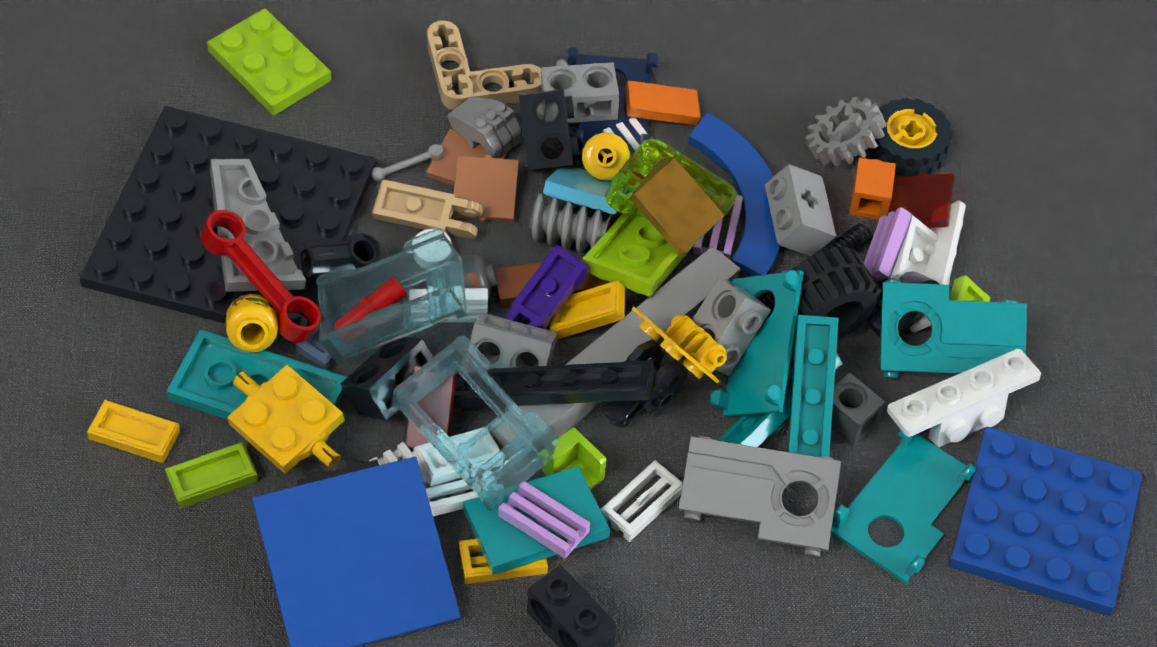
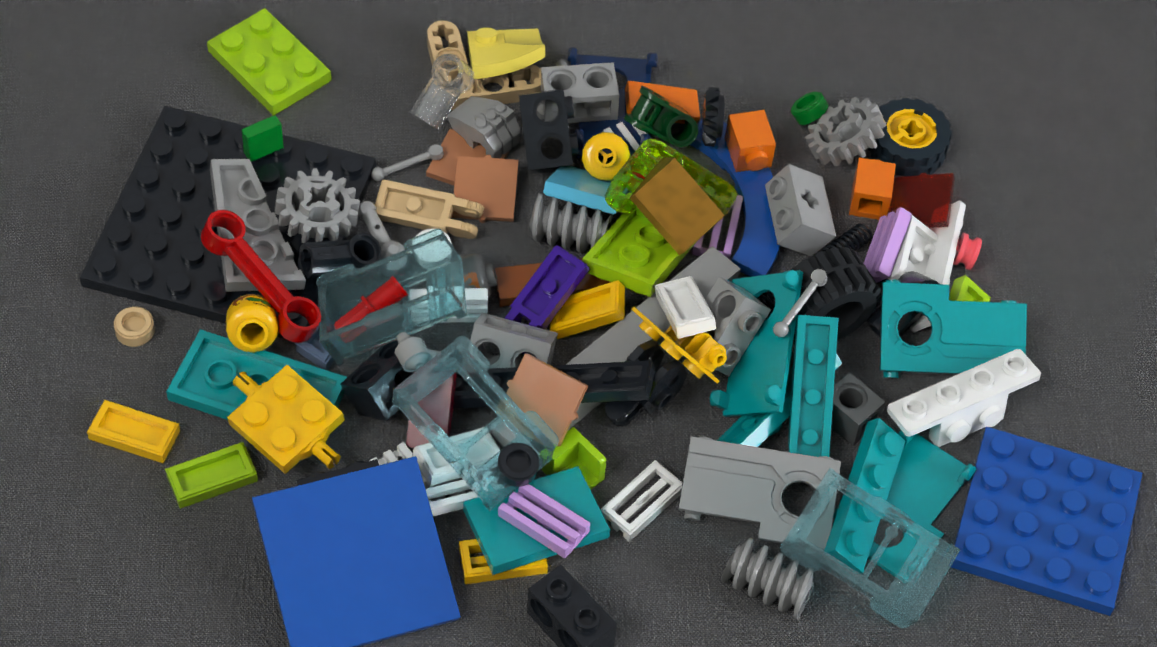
(134, 326): none -> tan tile
(262, 138): none -> green tile
(317, 206): none -> light grey gear
(368, 212): none -> light grey piece
(412, 352): none -> light grey piece
(440, 93): none -> clear piece
(503, 51): none -> light yellow plate
(517, 464): none -> black tile
(547, 392): none -> nougat piece
(657, 115): none -> dark green piece
(685, 307): none -> white tile
(712, 116): none -> black gear
(750, 141): none -> orange brick
(770, 577): none -> light grey piece
(809, 108): none -> green tile
(818, 279): none -> light grey hinge
(874, 473): none -> teal plate
(915, 580): none -> clear light blue piece
(967, 251): none -> coral bush

